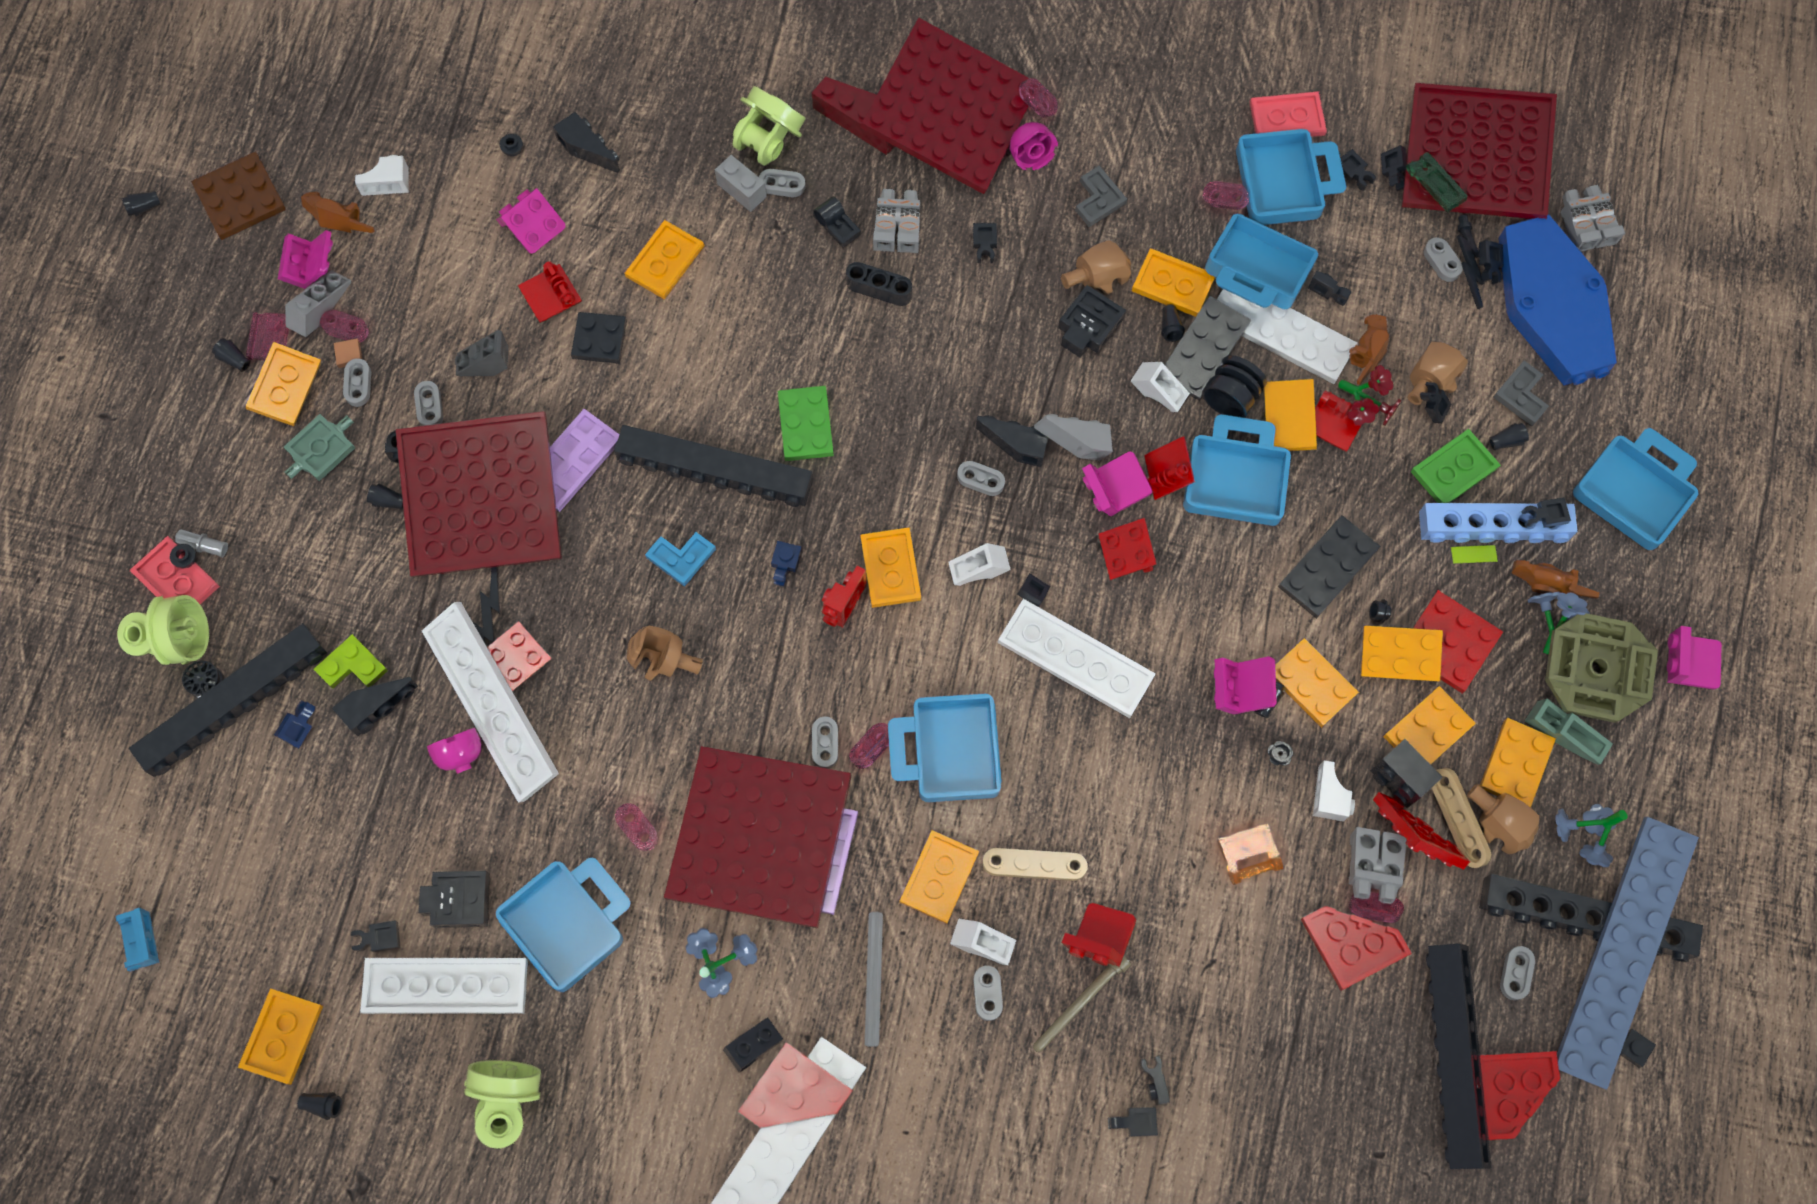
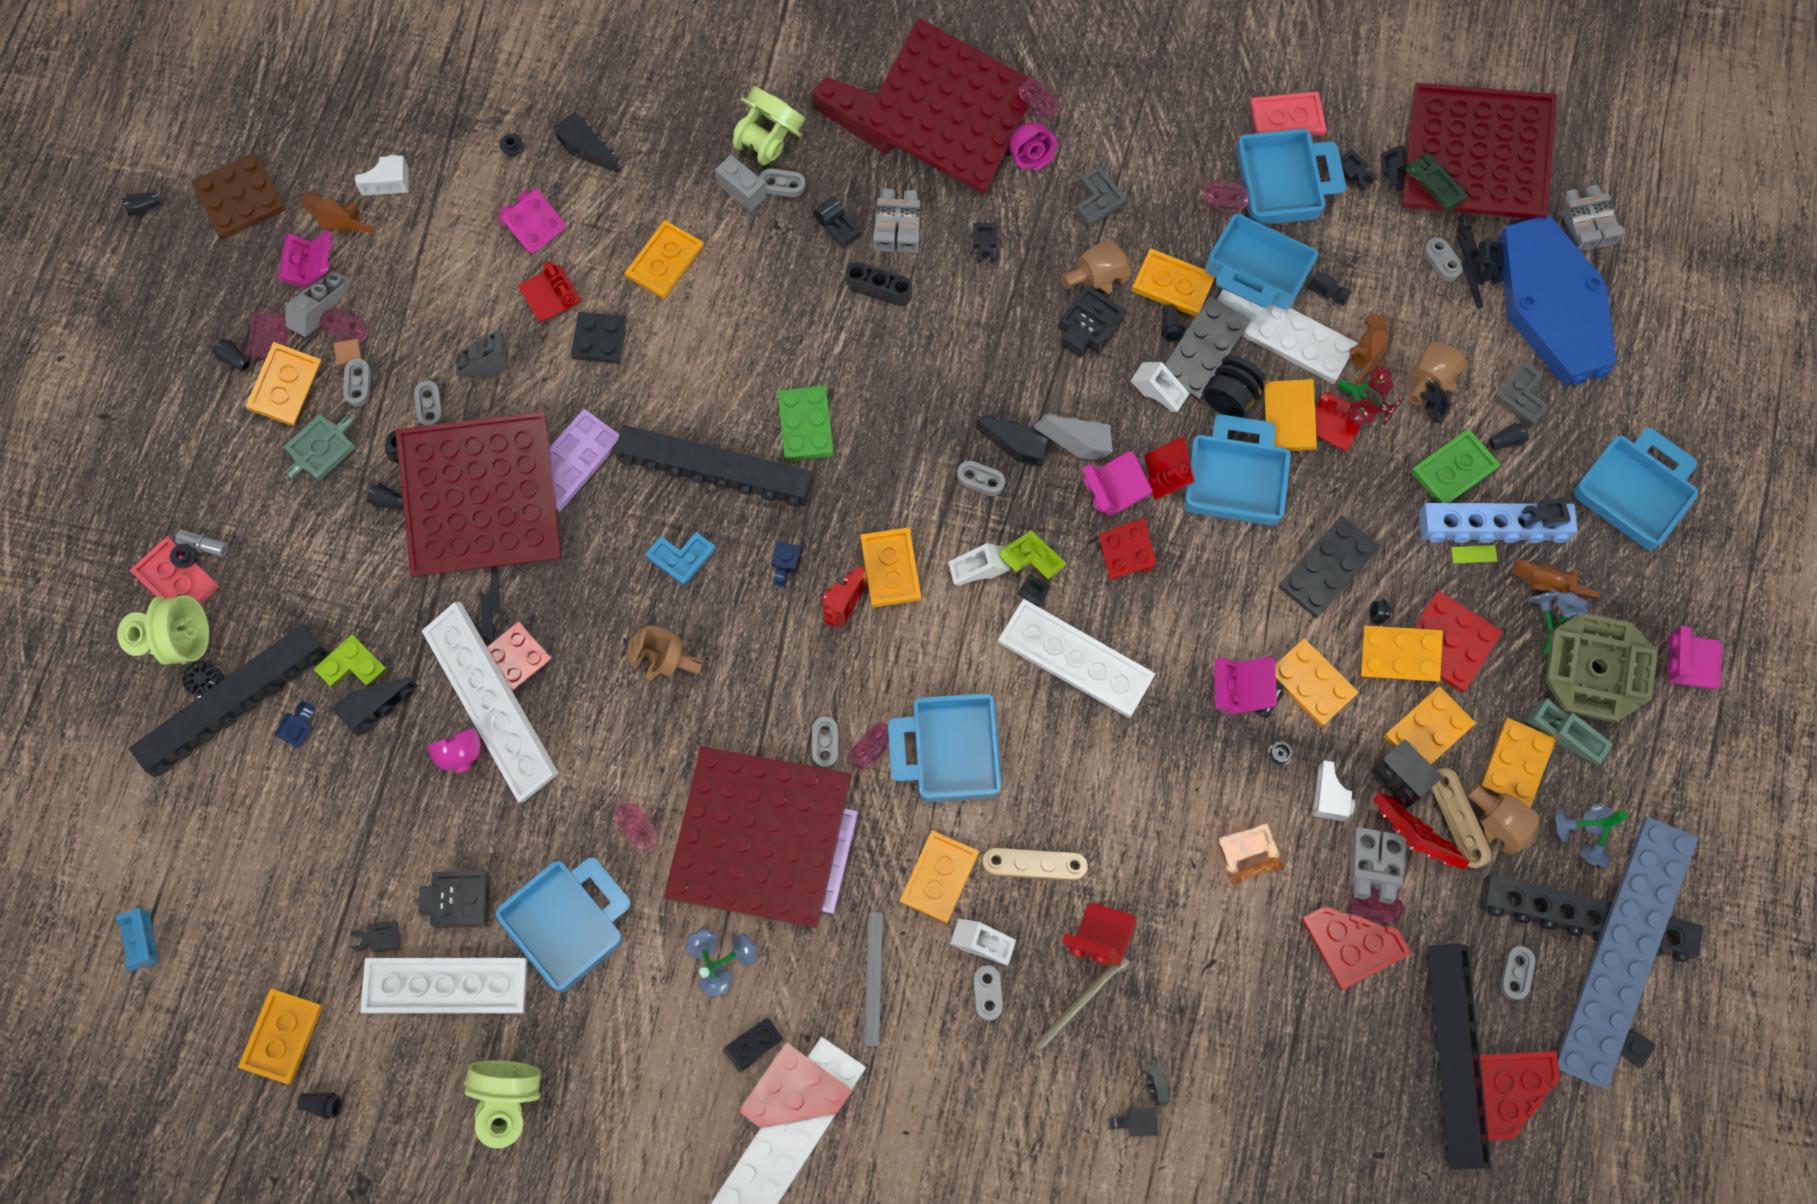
(1032, 550): none -> lime plate

